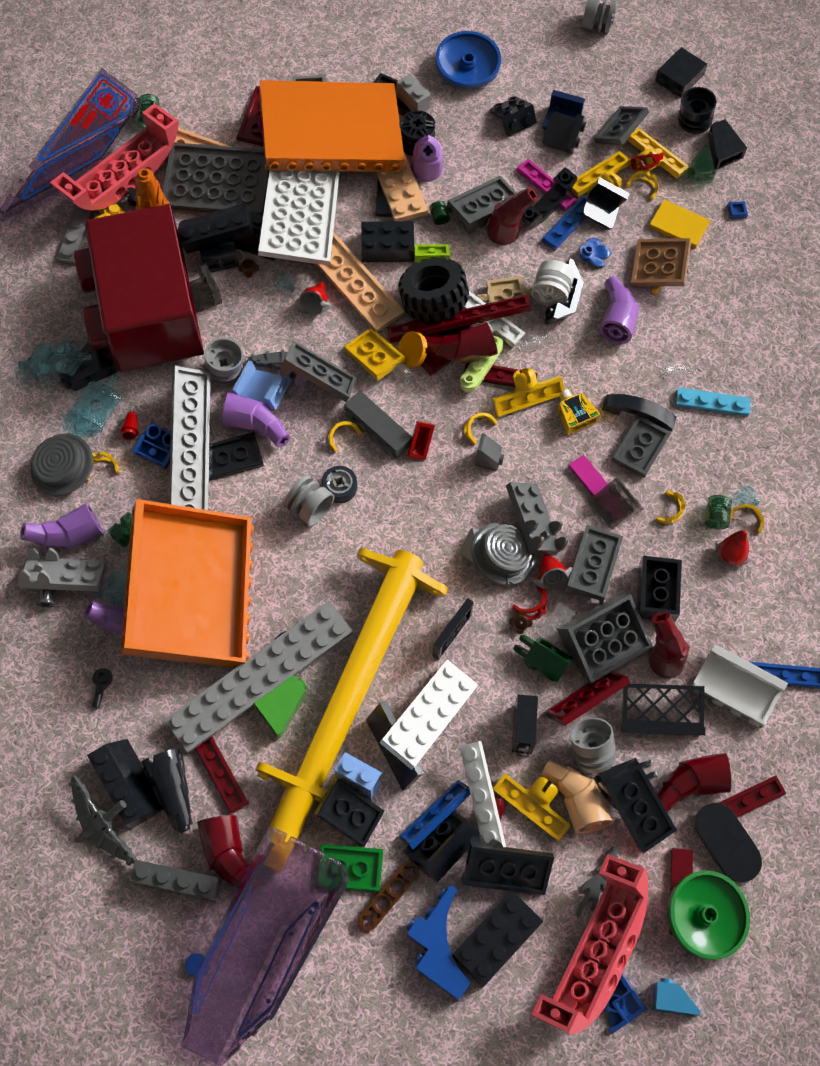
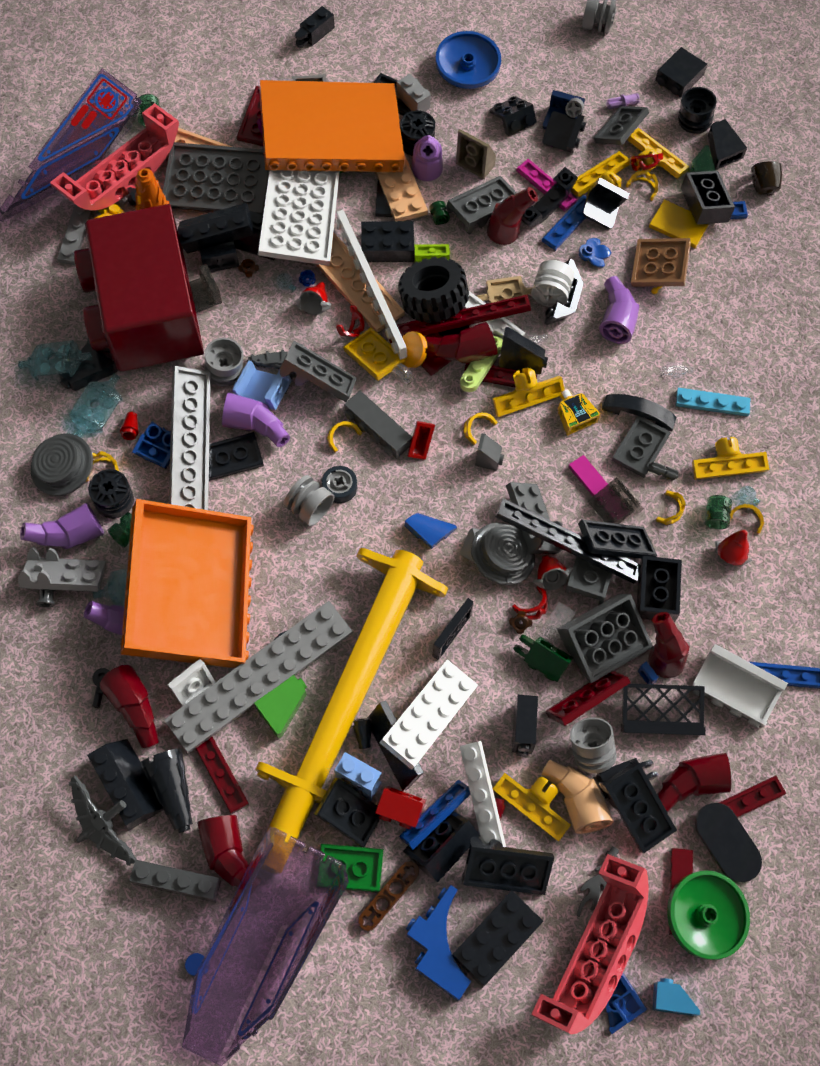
(111, 493): none -> black wheel
(130, 699): none -> dark red piece
(191, 682): none -> white plate
(307, 274): none -> clear blue plate
(315, 27): none -> black hinge
(355, 315): none -> red helmet
(363, 730): none -> black cone
(372, 289): none -> white plate
(400, 807): none -> red slope
(429, 529): none -> blue slope
(474, 155): none -> dark tan slope
(521, 353): none -> black slope
(565, 540): none -> black plate
(572, 110): none -> light grey wheel
(616, 539): none -> black tile
(623, 101): none -> lavender axle
(648, 673): none -> blue tile
(659, 469): none -> dark grey piece
(707, 197): none -> black brick
(729, 461): none -> yellow plate
(767, 177): none -> dark brown helmet

